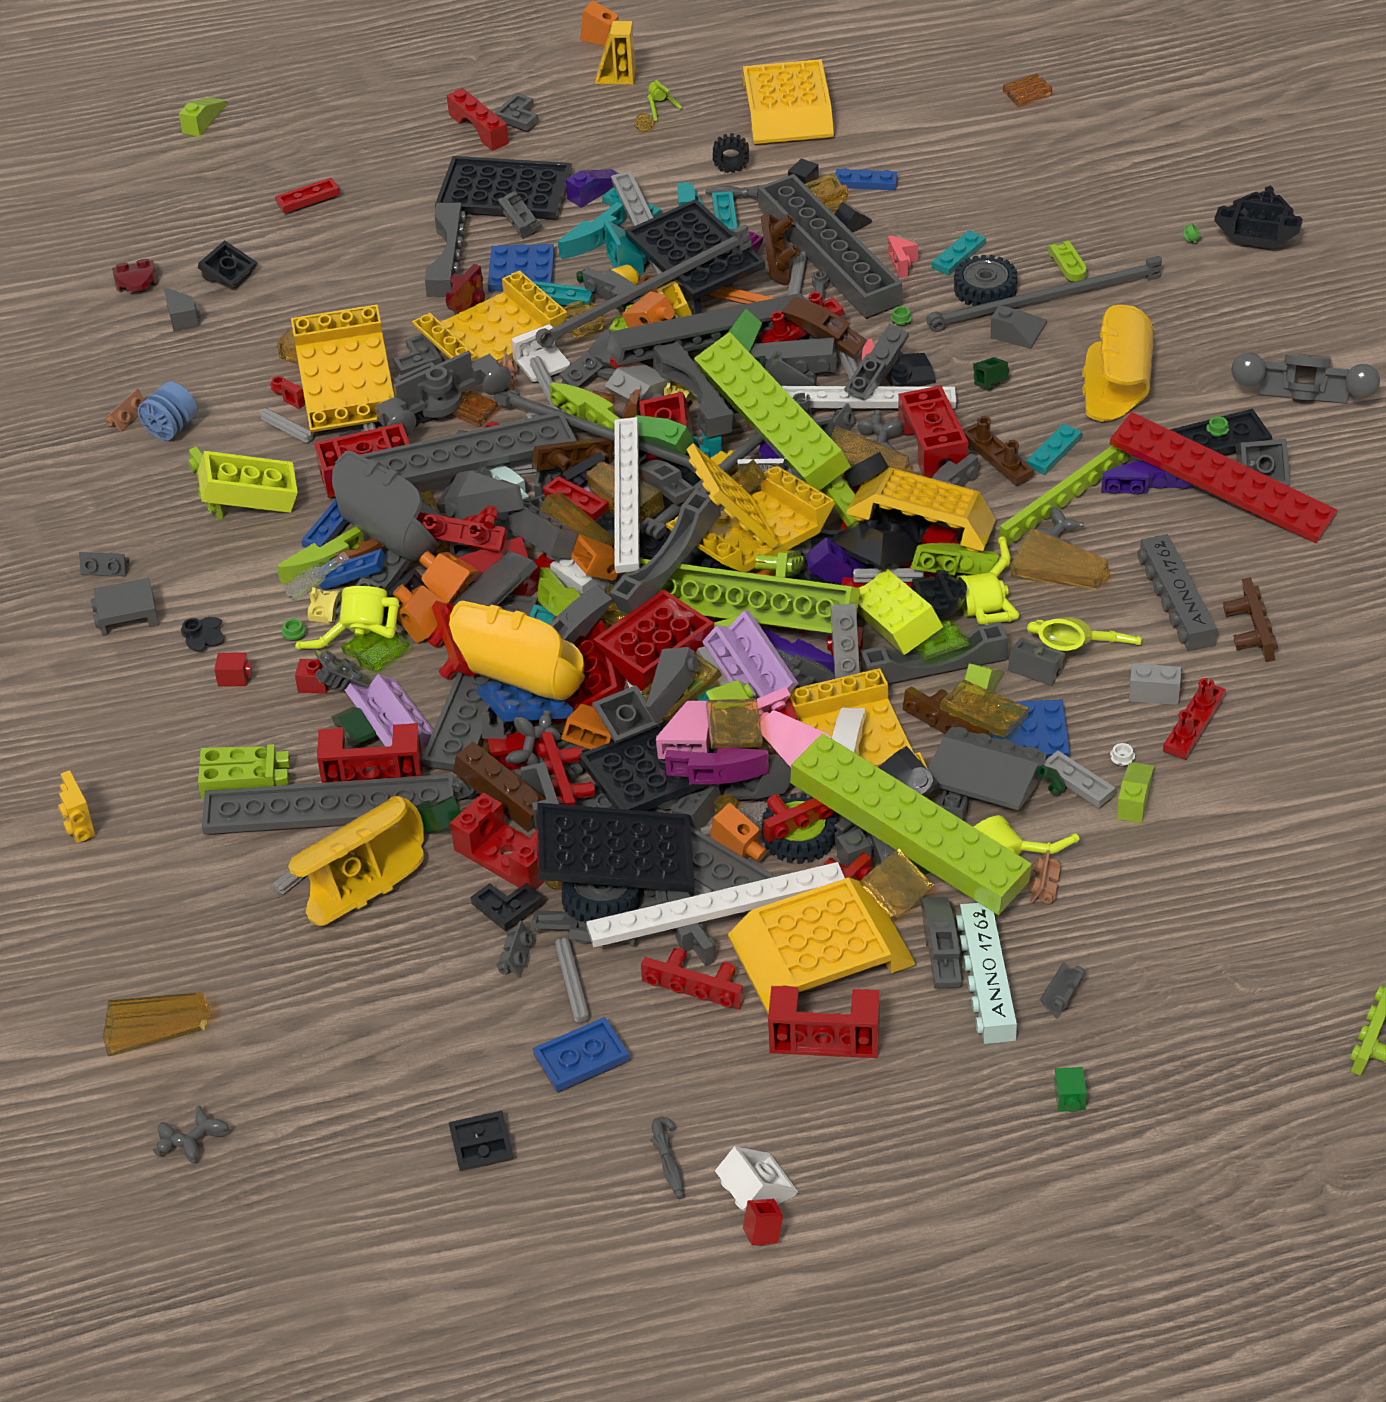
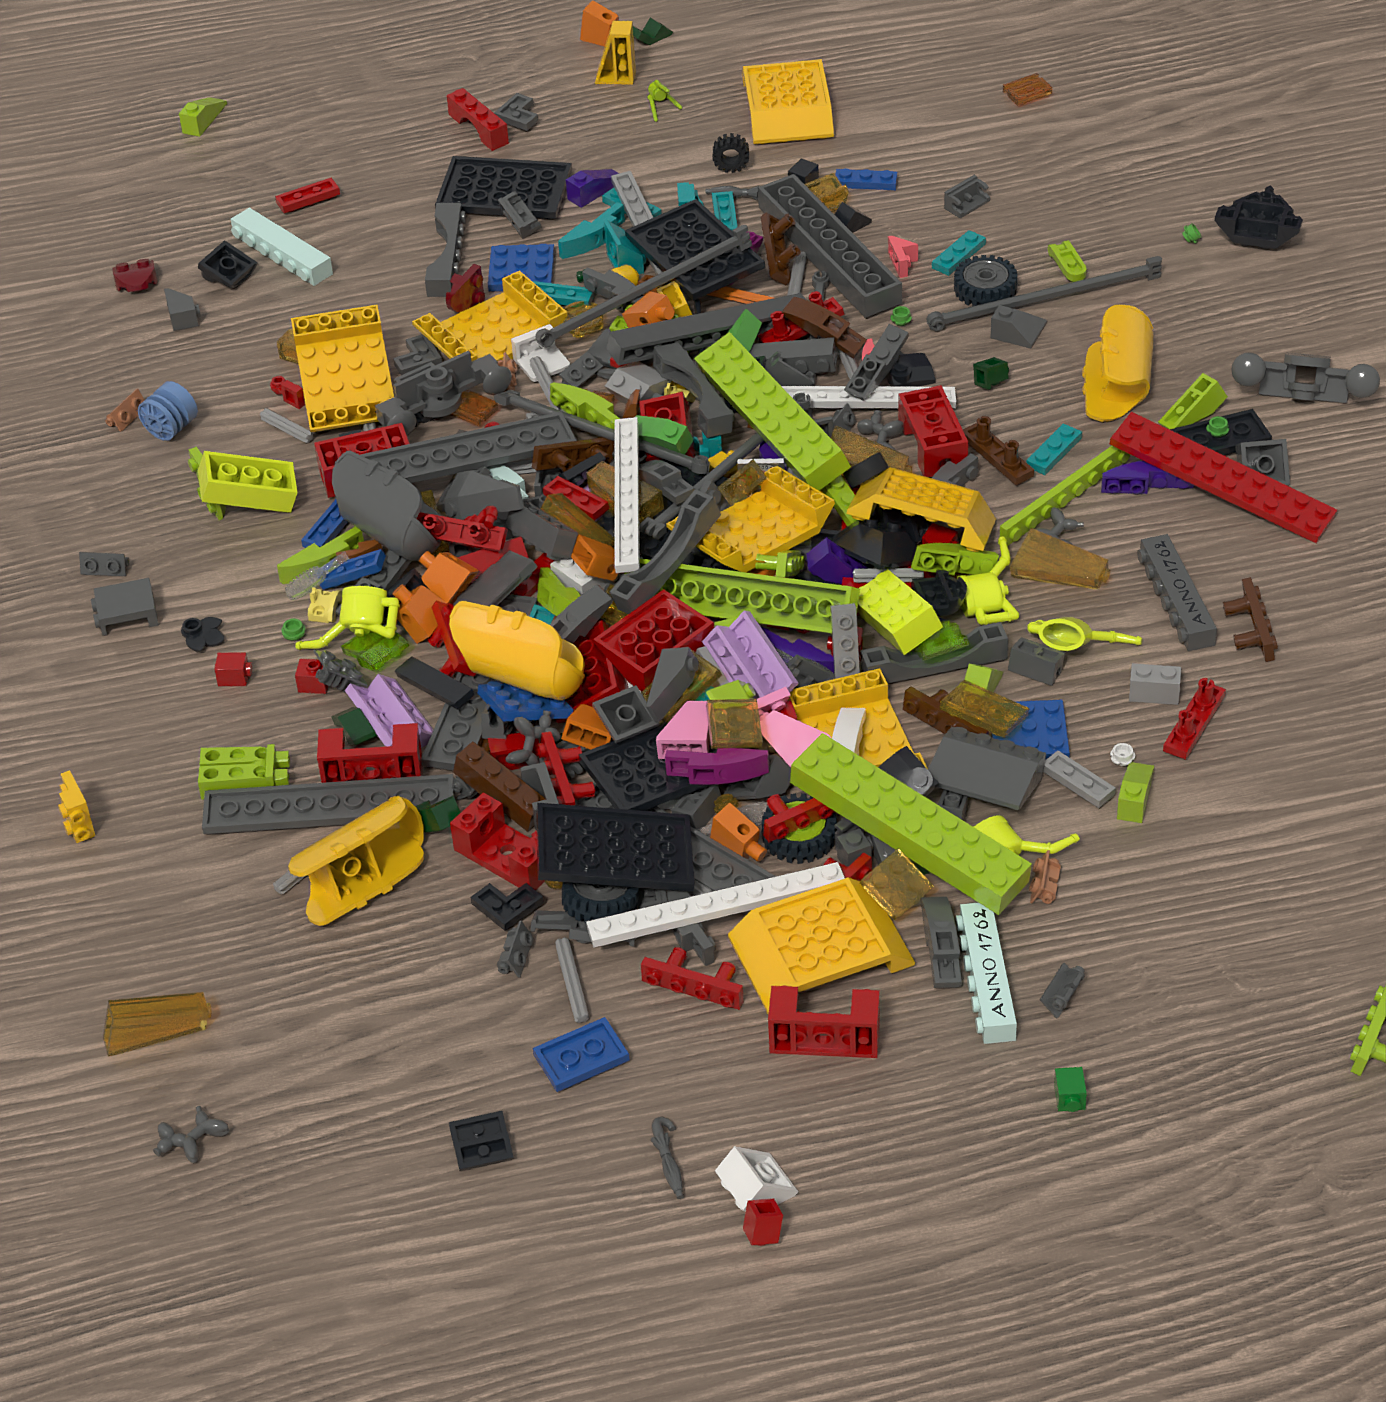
(281, 246): none -> light aqua brick
(434, 682): none -> black tile
(644, 122): clear yellow plate -> none
(652, 32): none -> dark green slope
(732, 496): yellow plate -> none
(966, 197): none -> dark grey hinge
(1054, 777): dark green arm -> none
(1195, 404): none -> lime slope

